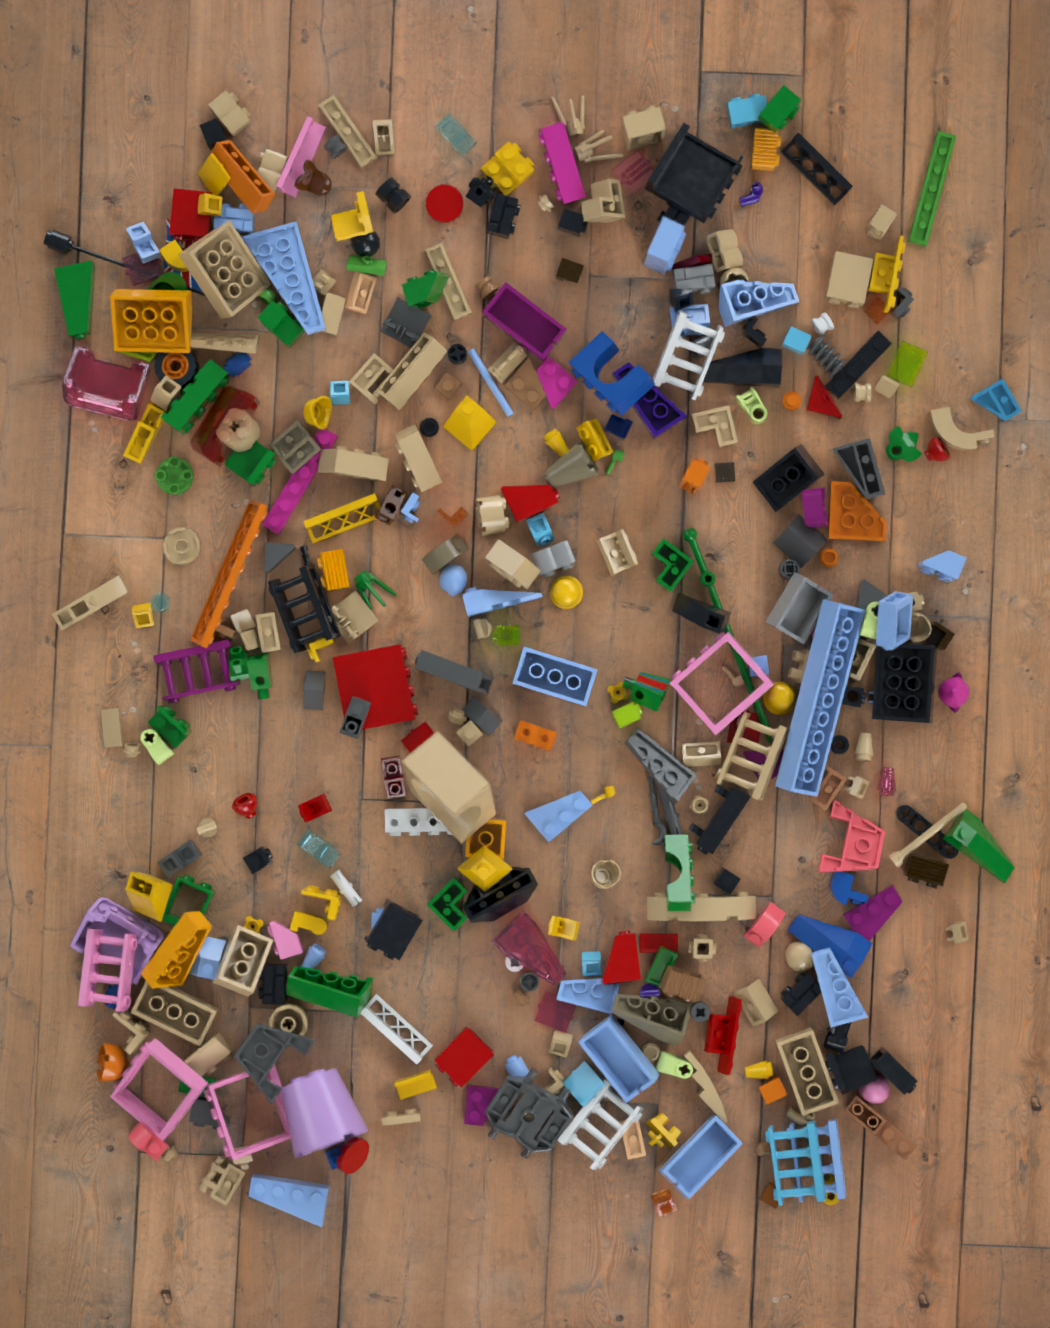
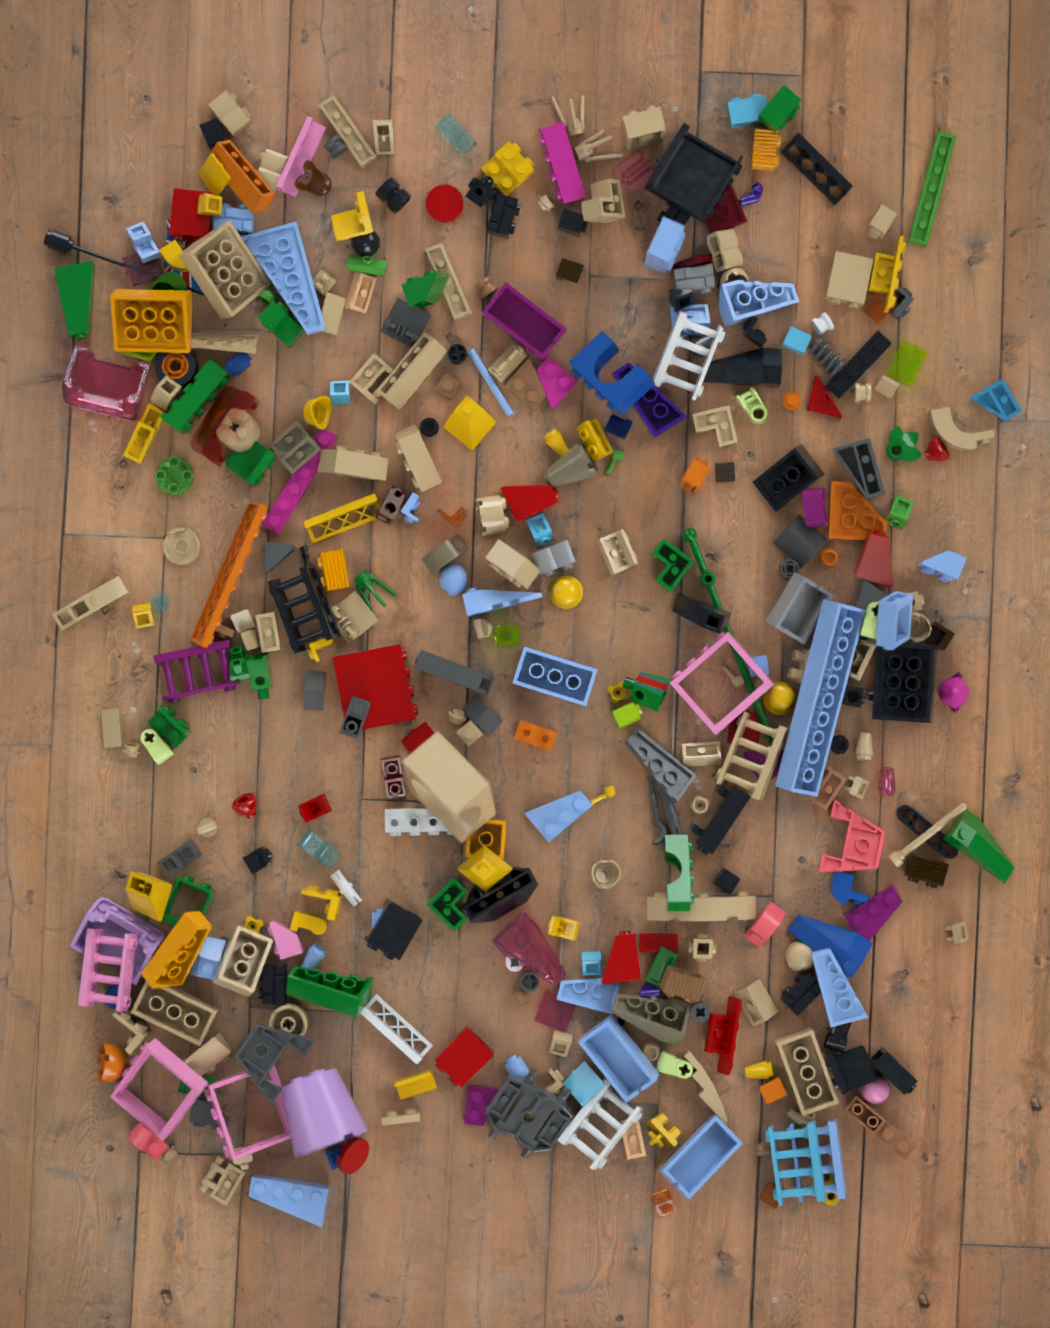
(728, 213): none -> dark red tile
(875, 559): none -> red slope
(899, 512): none -> bright green bracket

